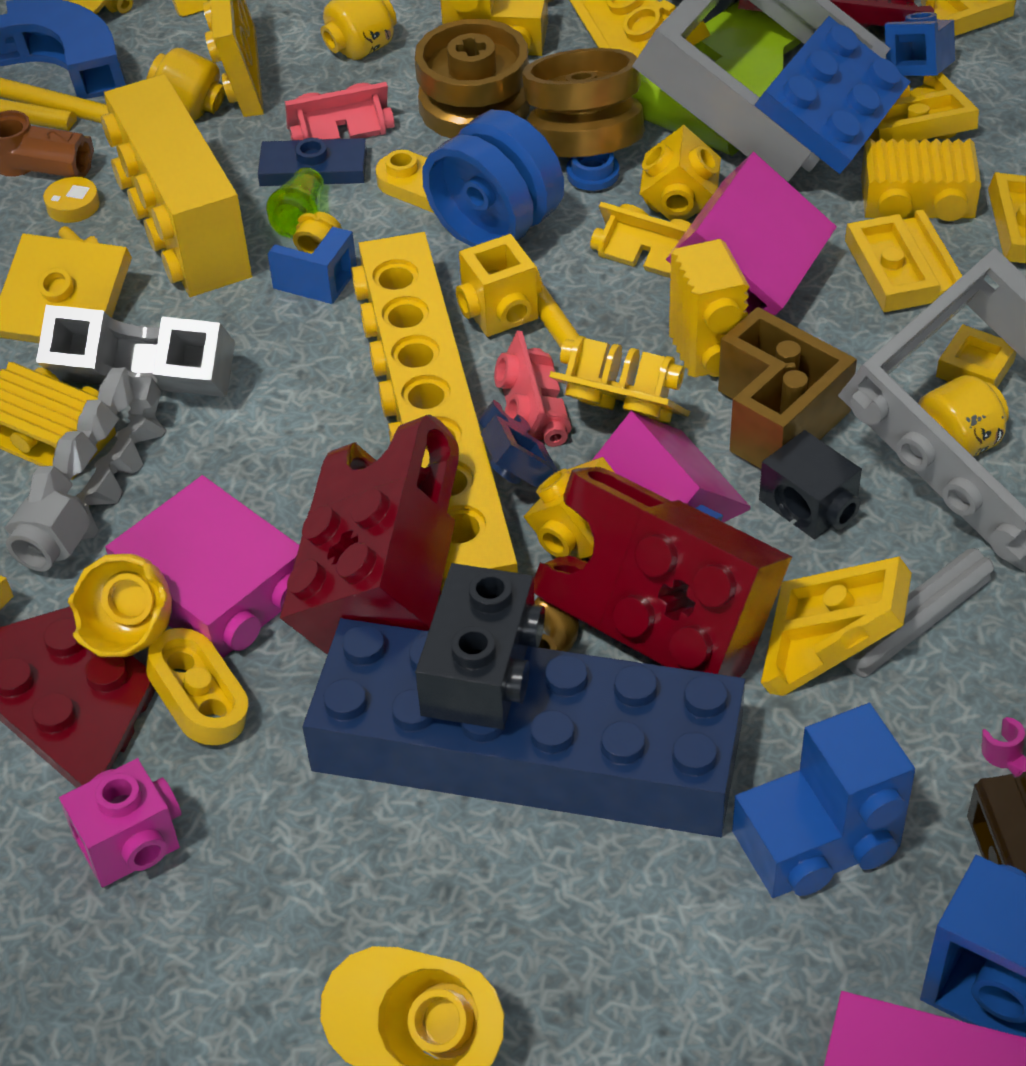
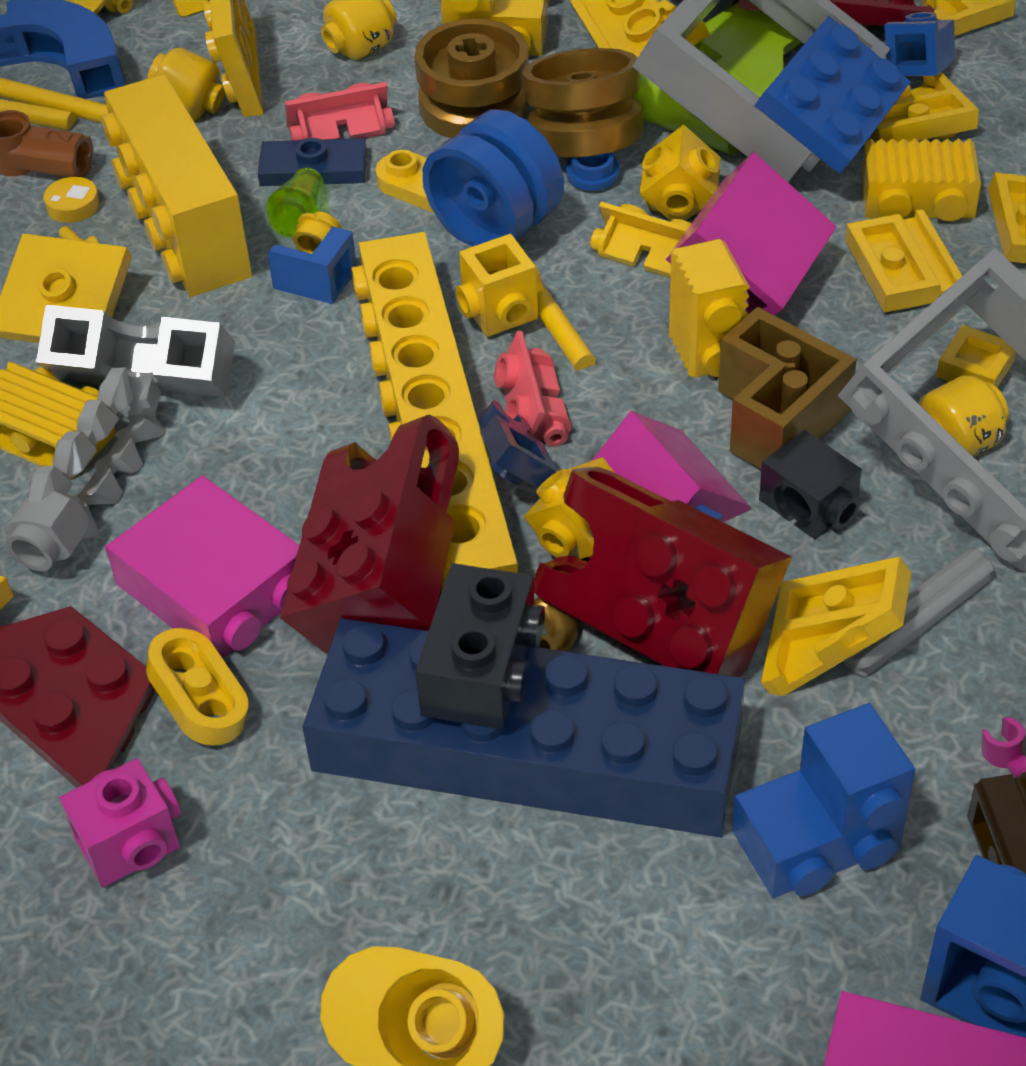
(120, 605): yellow hair -> none
(597, 384): yellow hinge -> none

